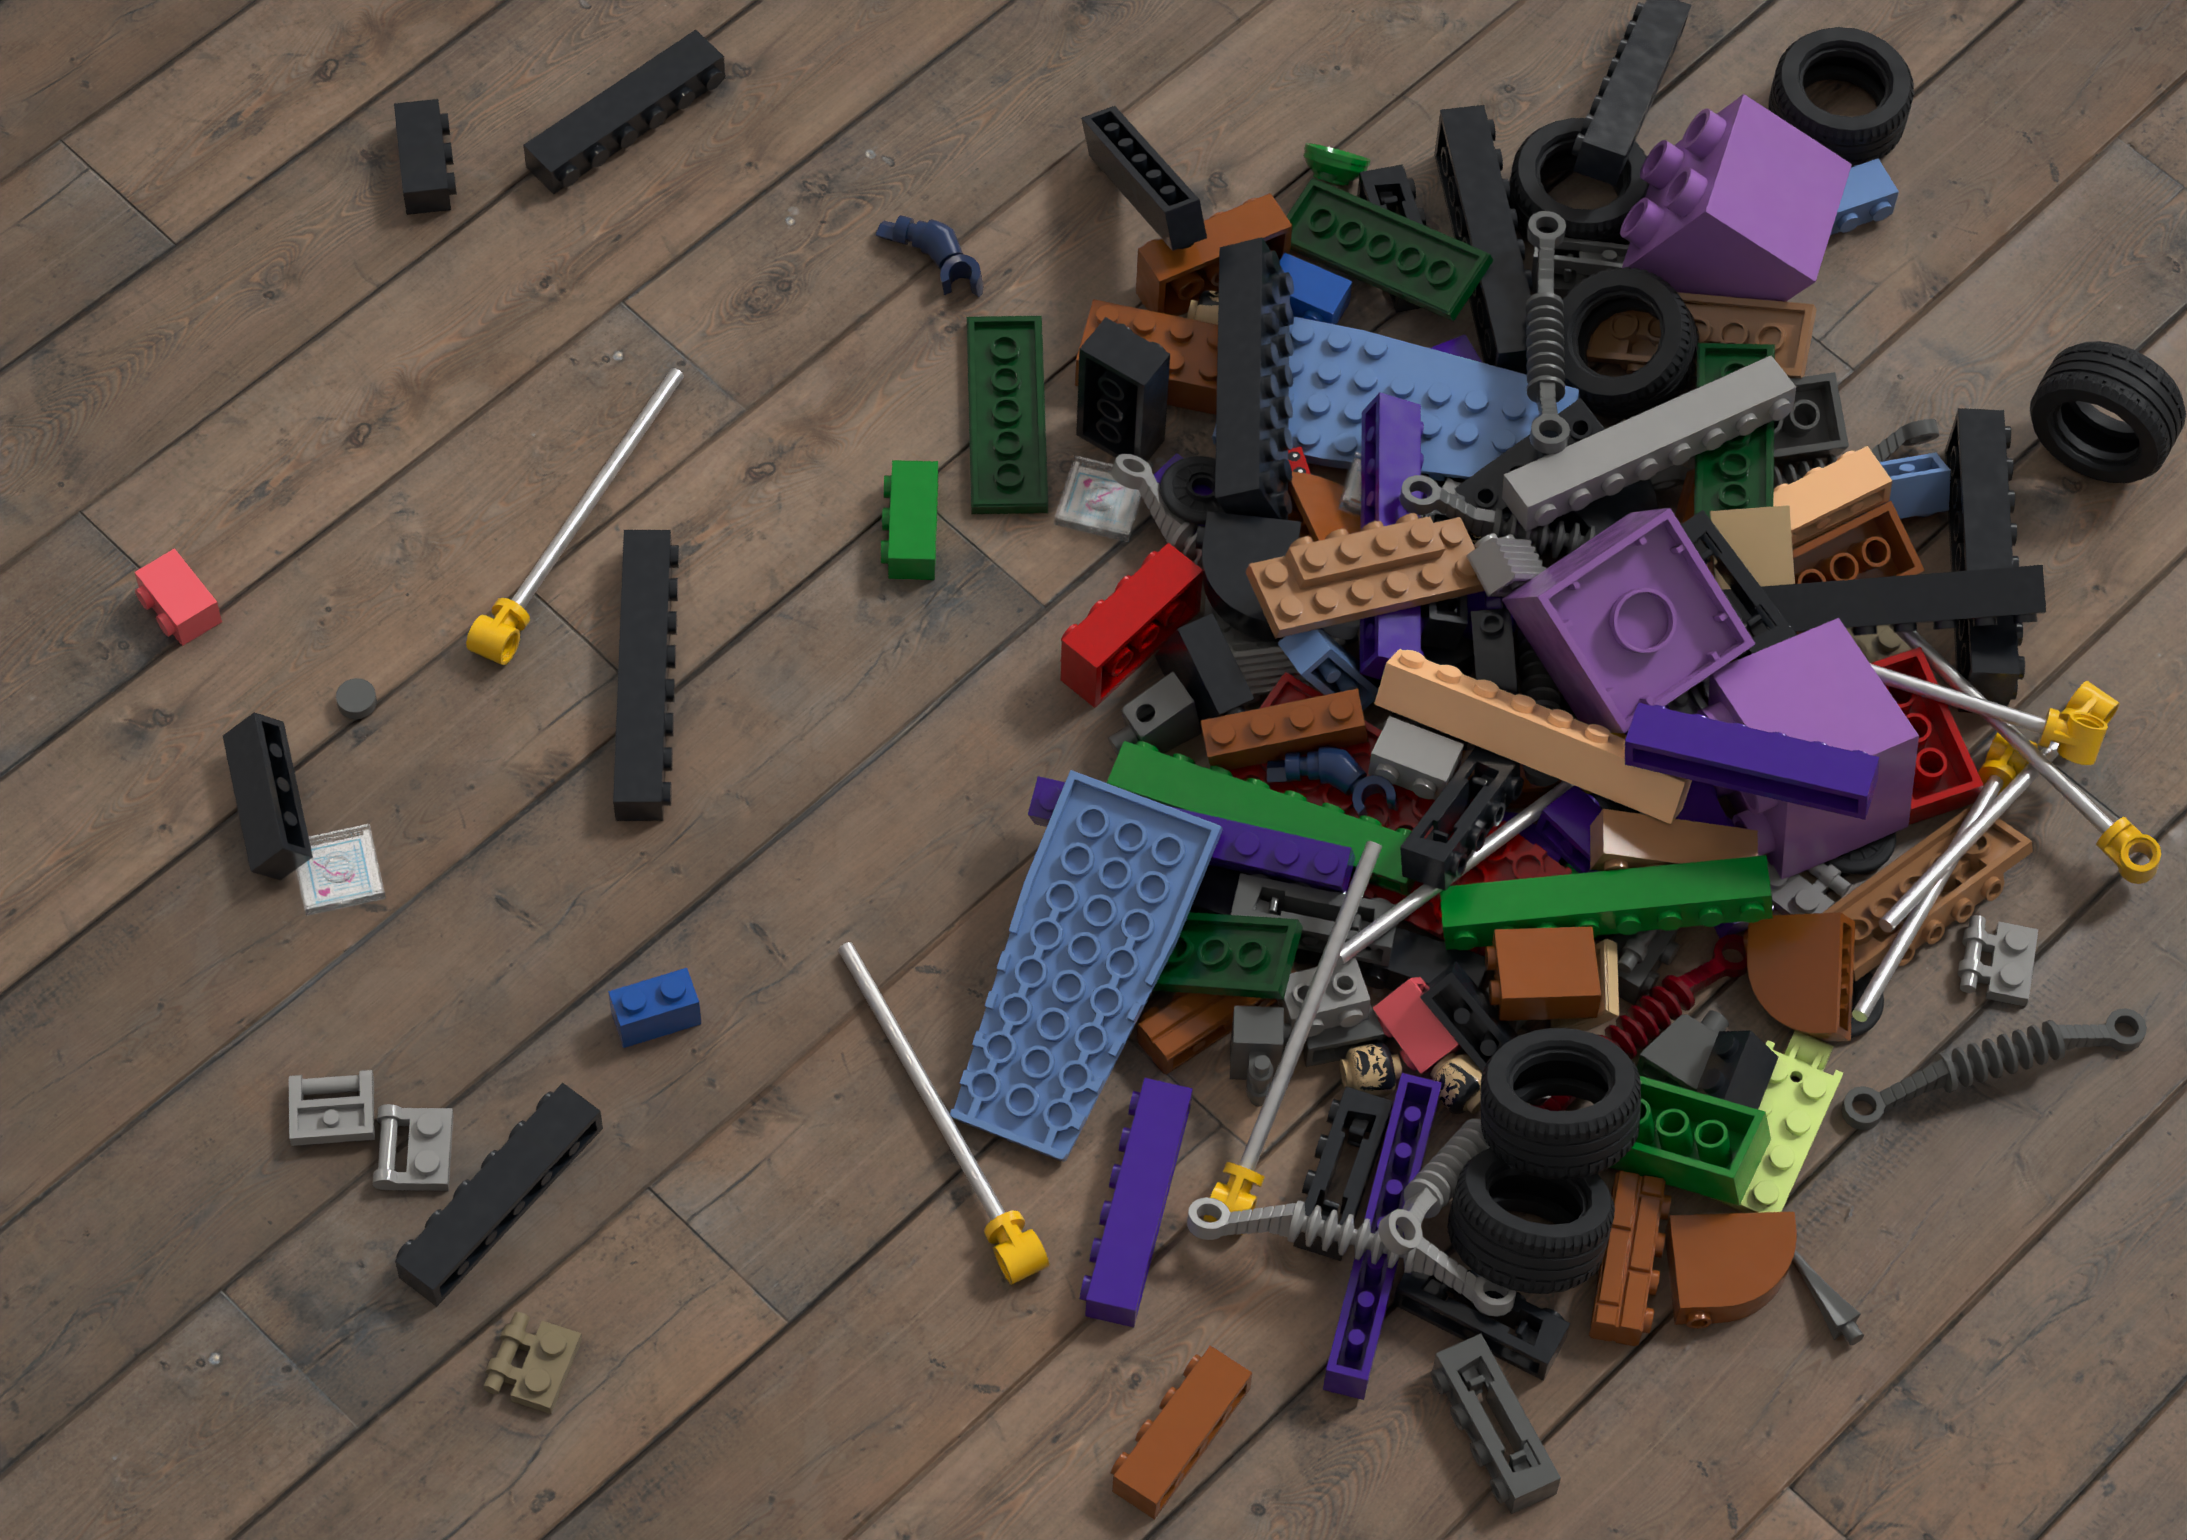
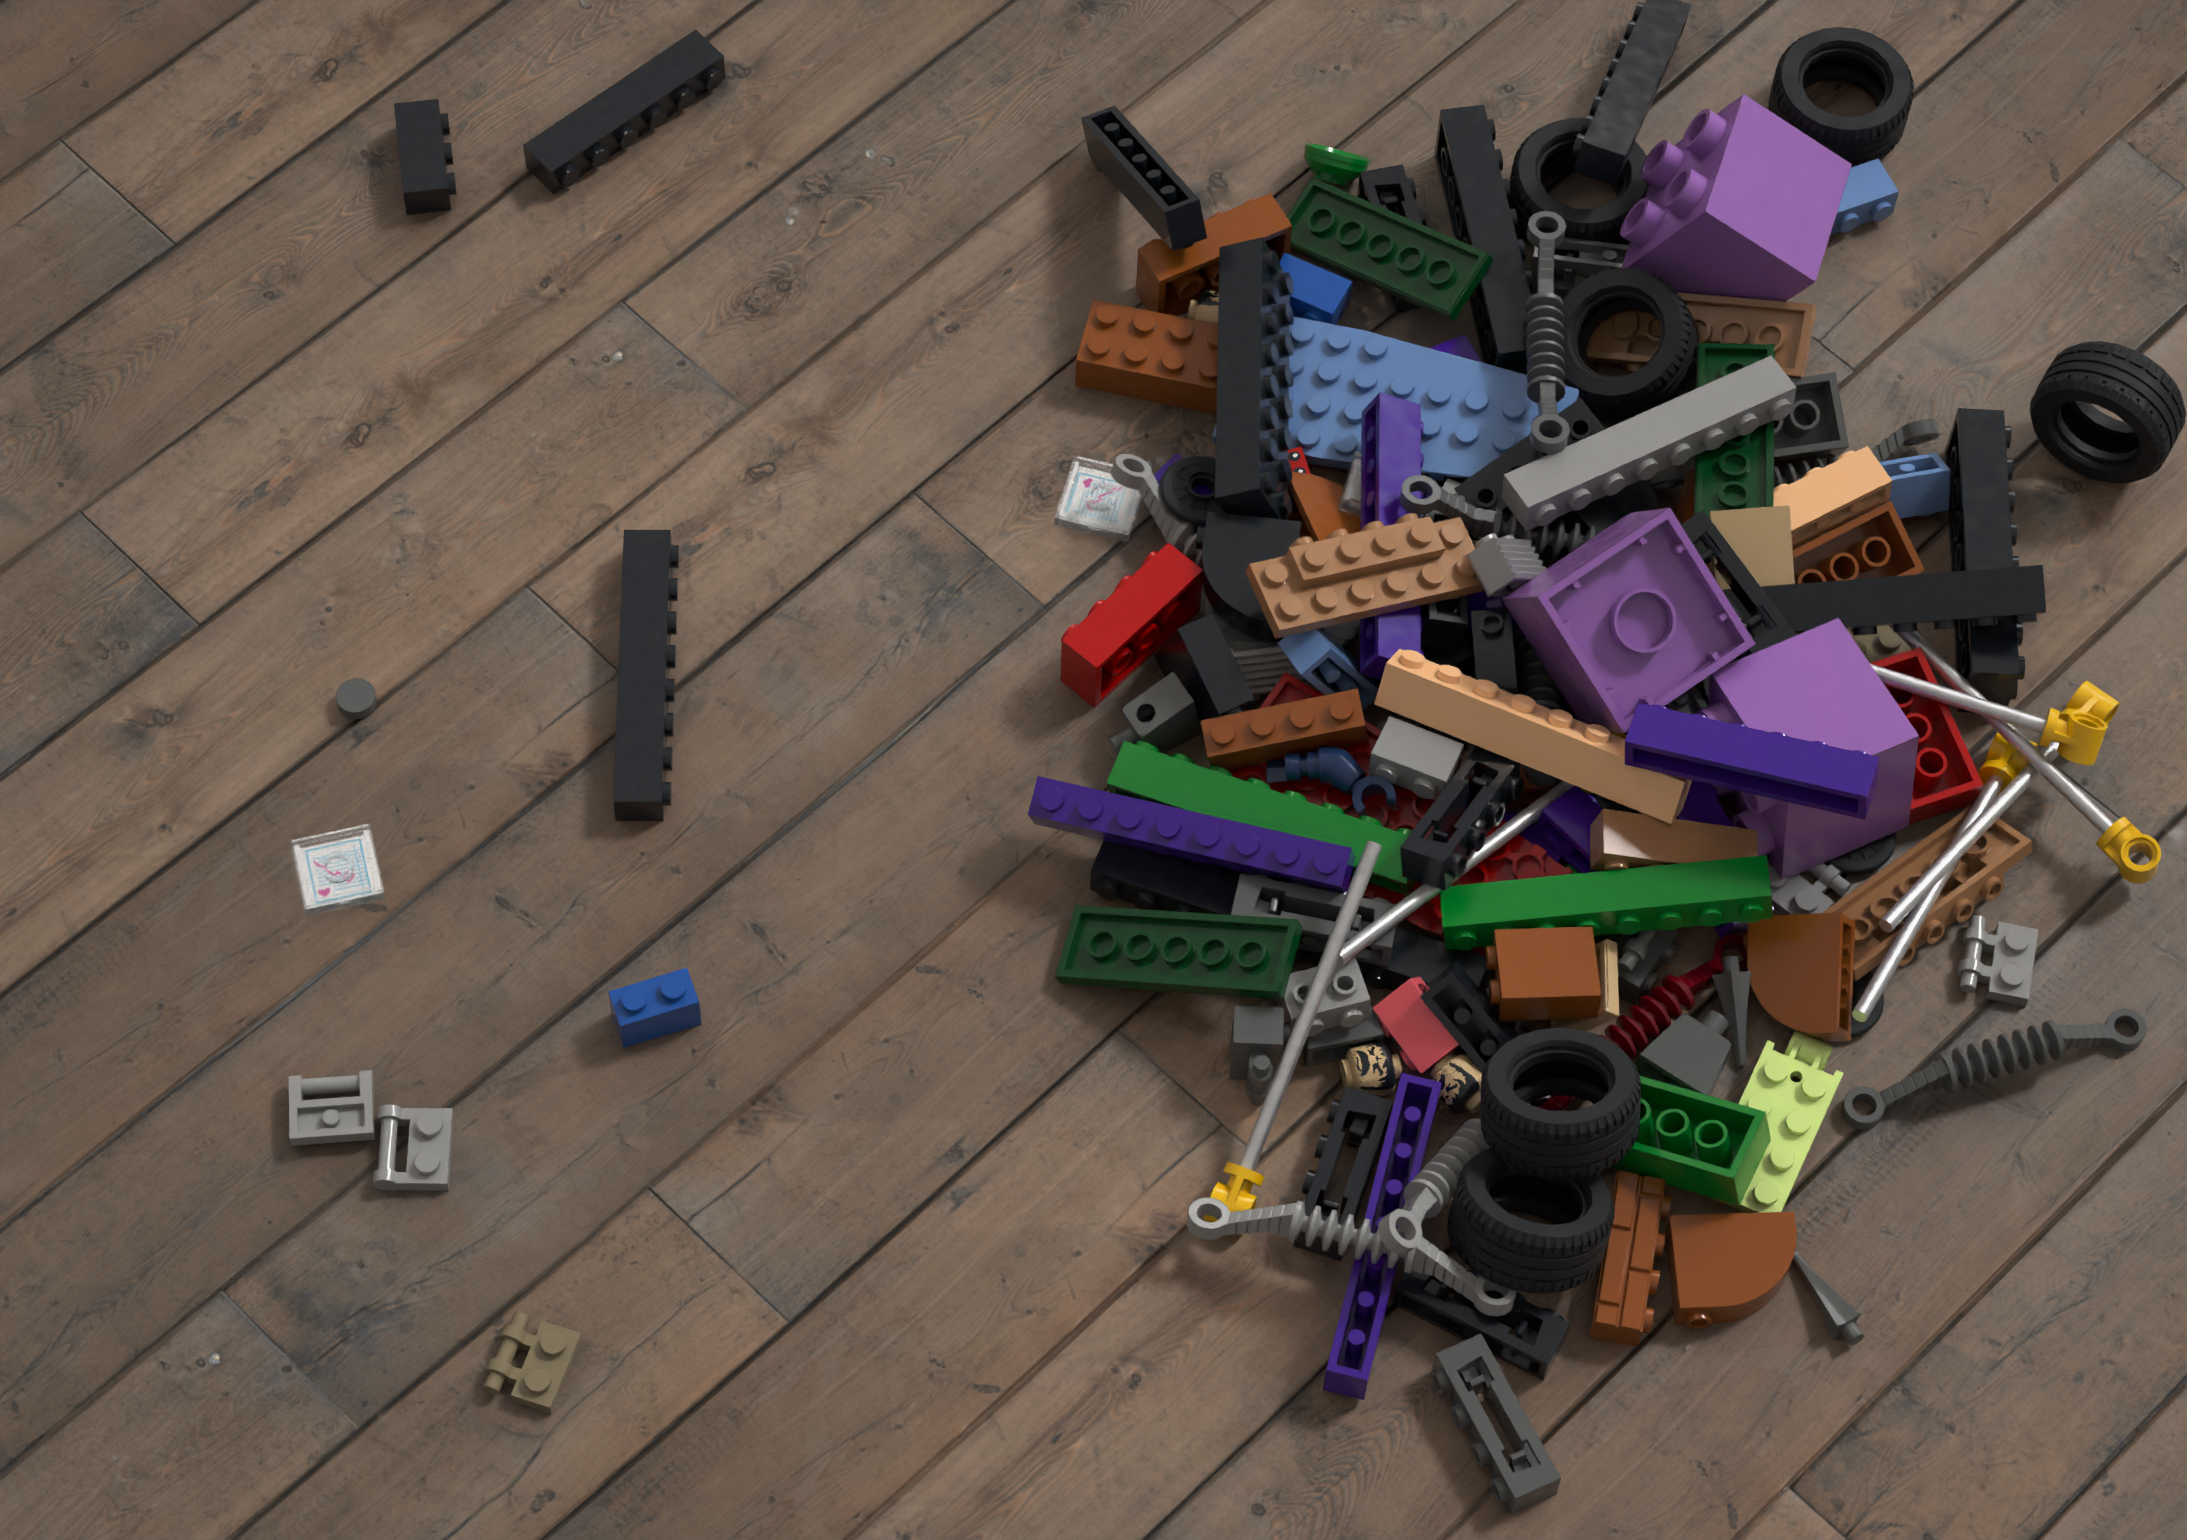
(177, 597): coral brick -> none
(267, 796): black brick -> none
(498, 1194): black brick -> none
(500, 637): flat silver piece -> none
(911, 520): green brick -> none
(940, 244): dark blue piece -> none
(1007, 415): dark green tile -> none
(1017, 1252): flat silver piece -> none
(1080, 960): medium blue wing -> none
(1122, 391): black brick -> none
(1137, 1202): dark purple brick -> none
(1181, 1431): dark orange brick -> none
(1189, 1026): dark orange brick -> none
(1733, 993): none -> dark grey piece
(1738, 1068): black brick -> none

